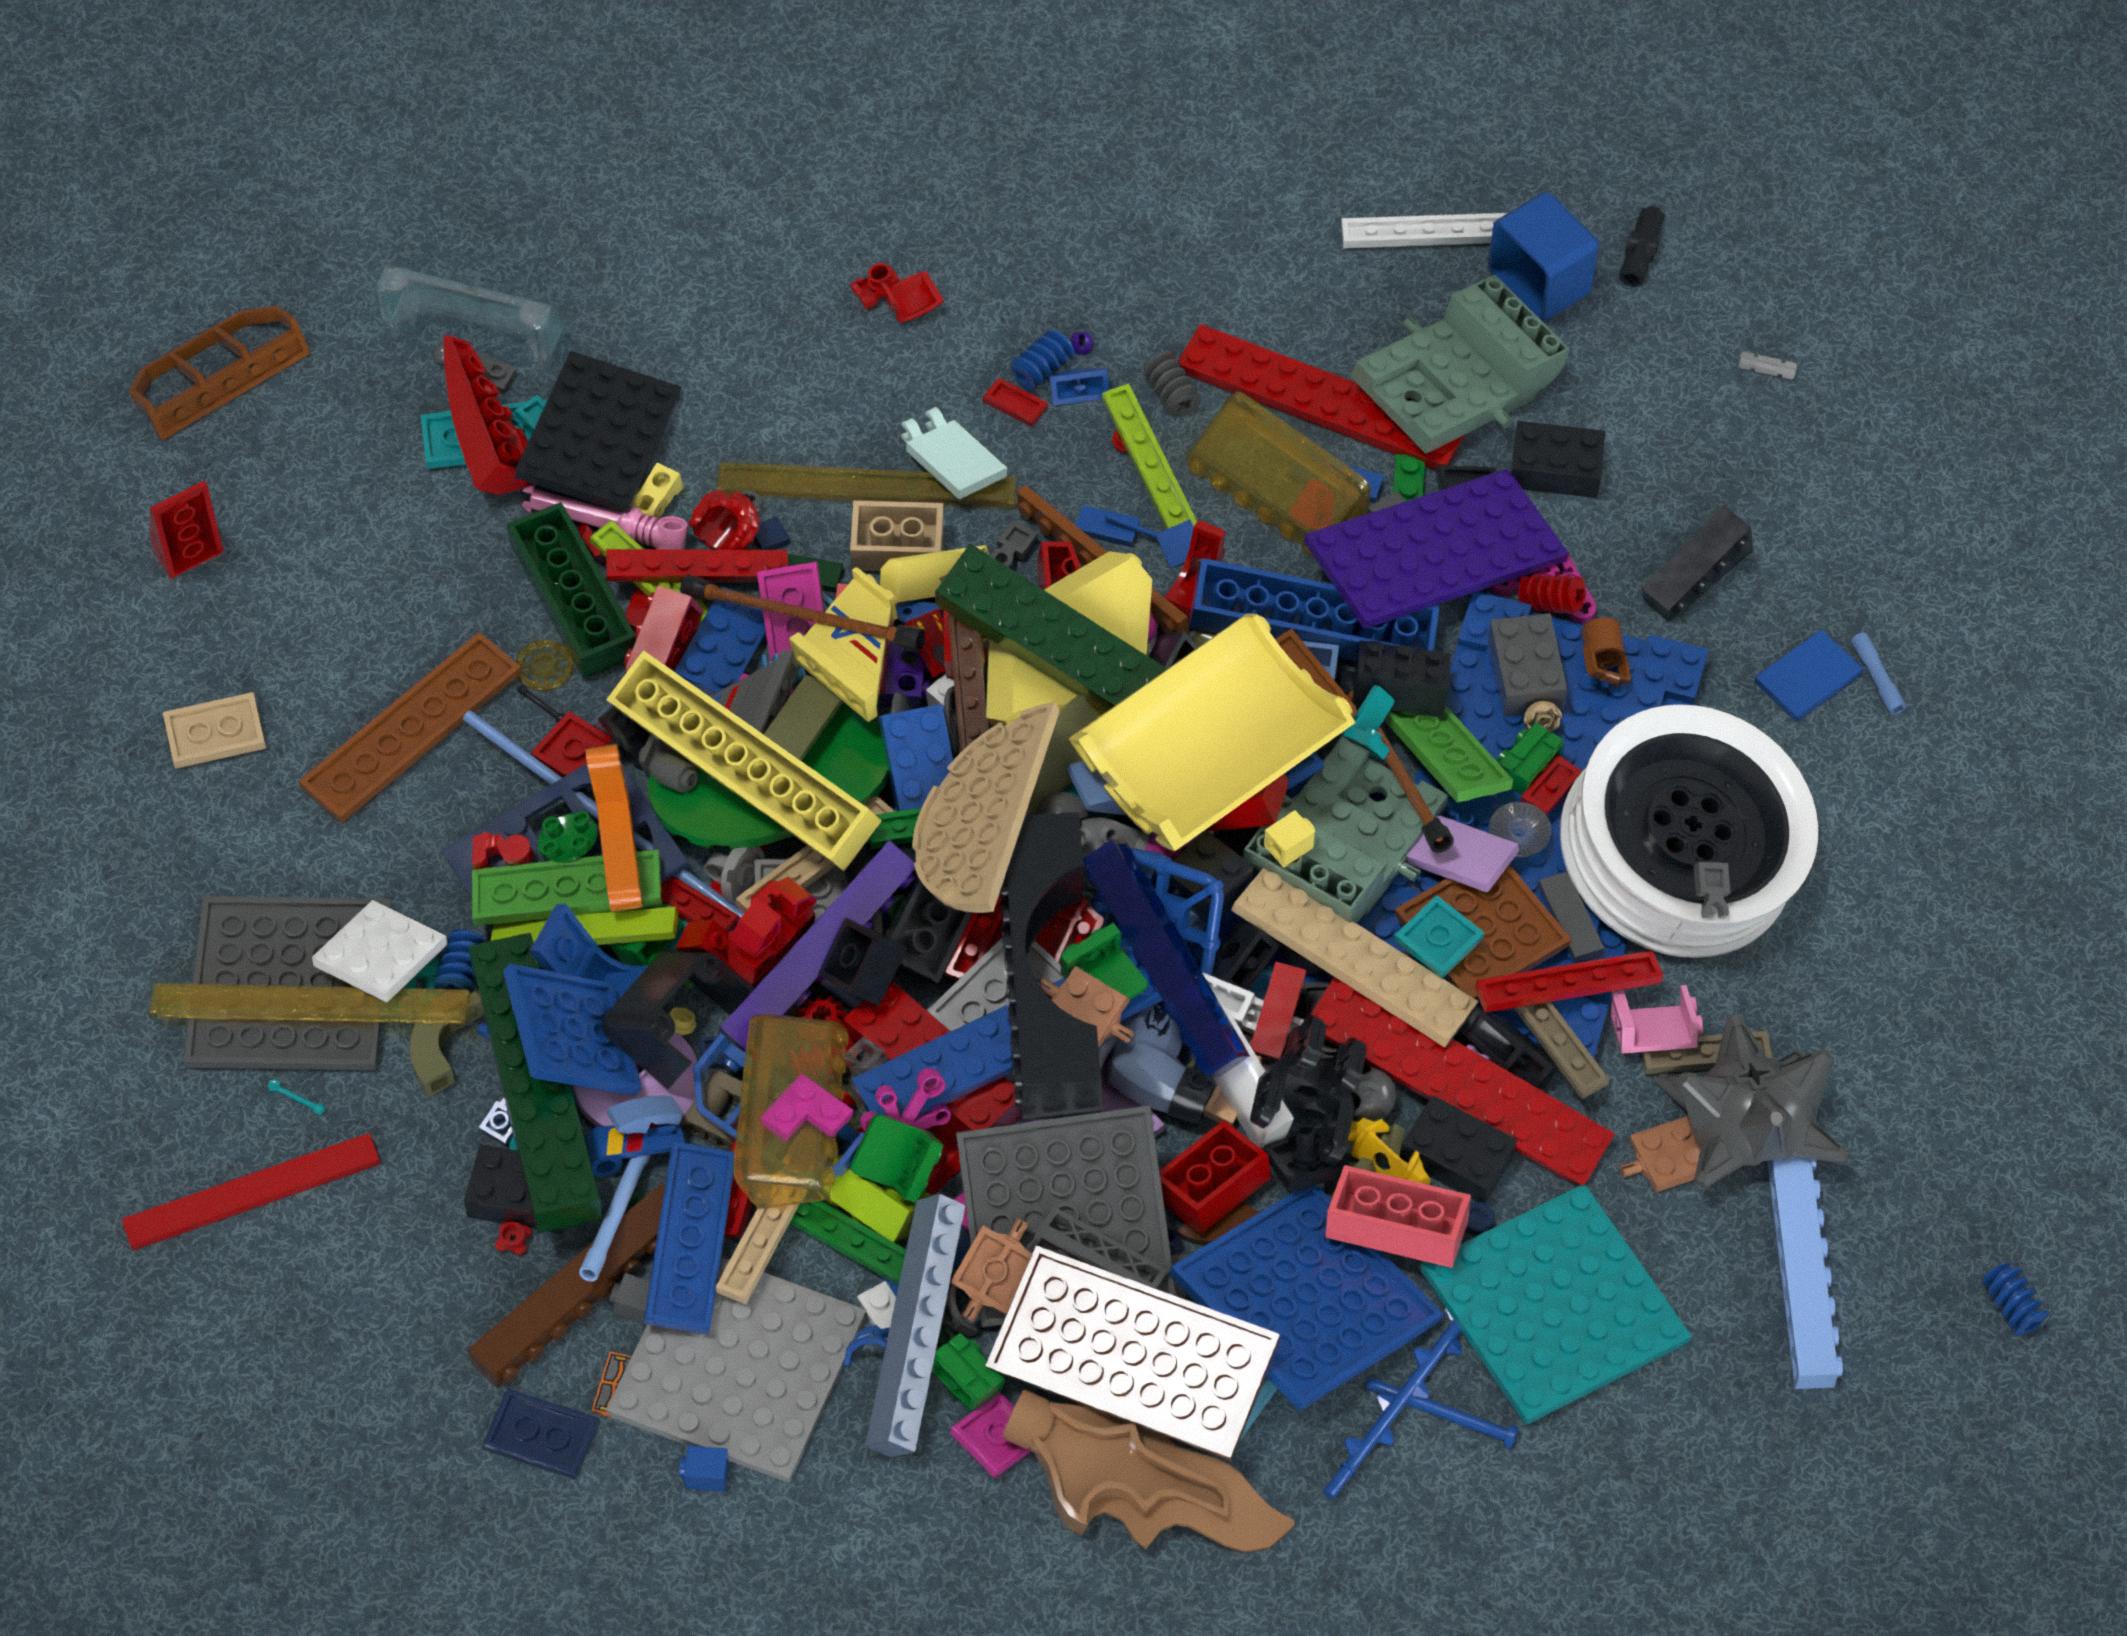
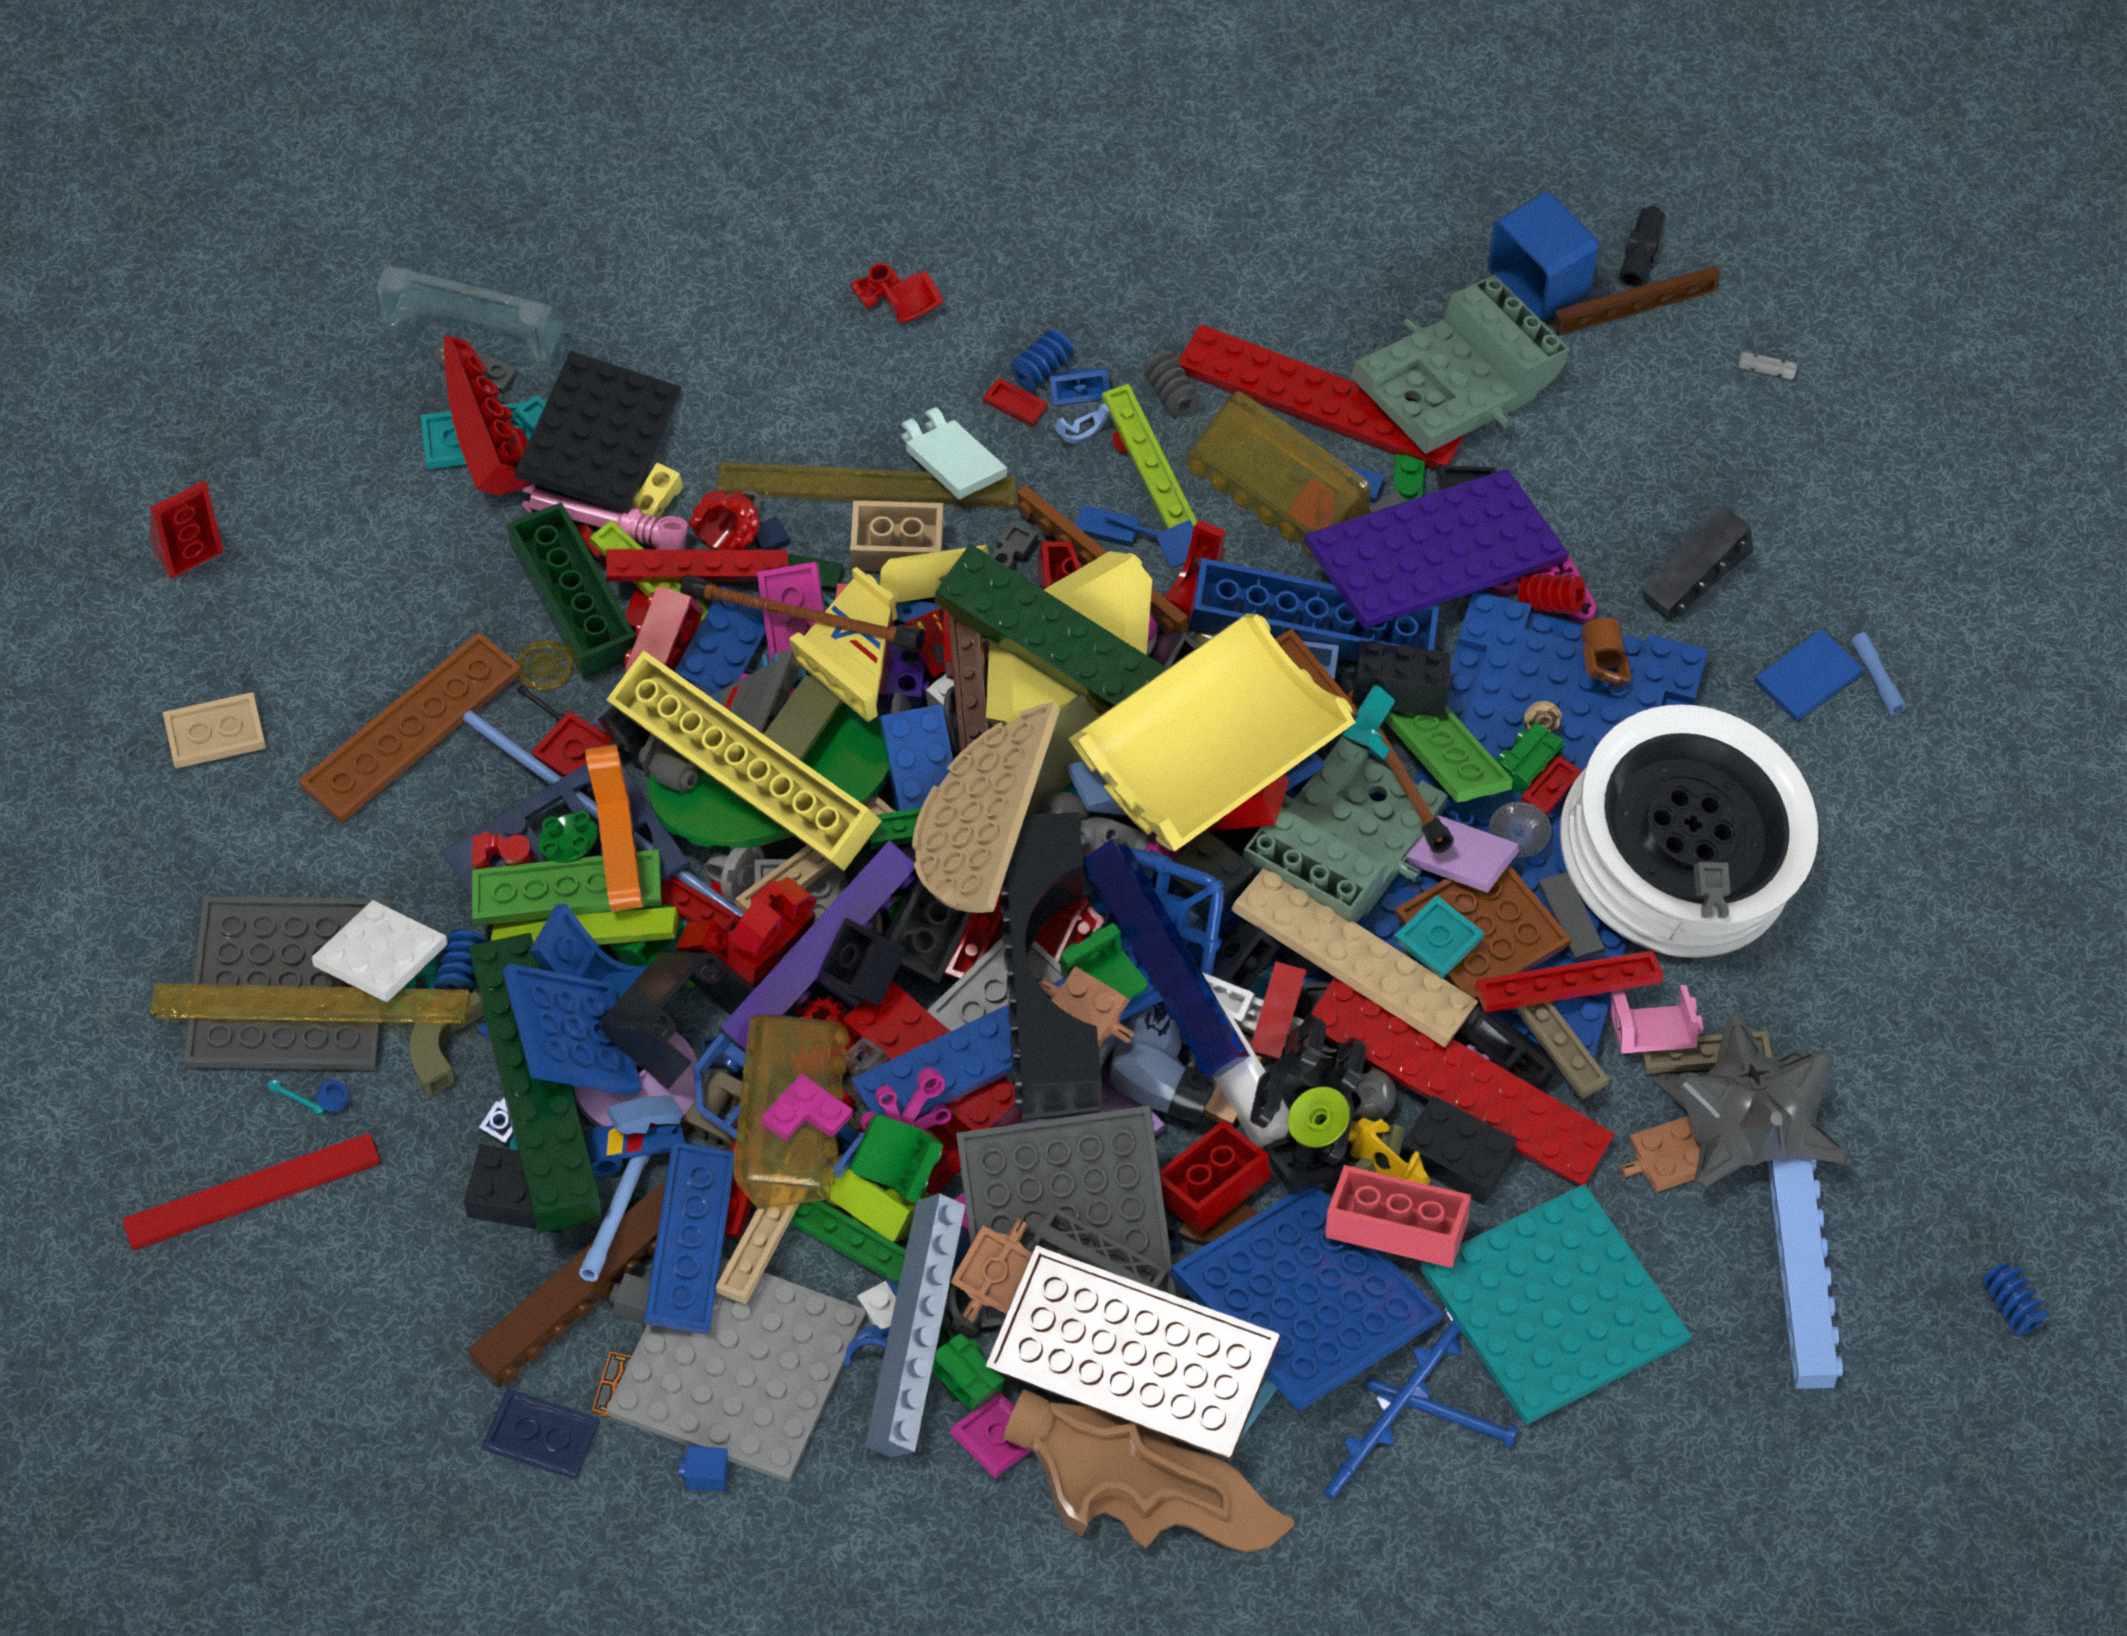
(226, 383): dark orange plate -> none
(333, 1095): none -> blue tile
(511, 1229): red plate -> none
(684, 1020): light yellow plate -> none
(1082, 350): dark purple hinge -> none
(1100, 417): none -> light blue helmet
(1289, 838): light yellow brick -> none
(1311, 1109): none -> lime dish
(1418, 230): white plate -> none
(1480, 1218): dark blue tile -> none
(1526, 662): dark grey brick -> none
(1558, 459): black brick -> none
(1636, 300): none -> reddish brown tile

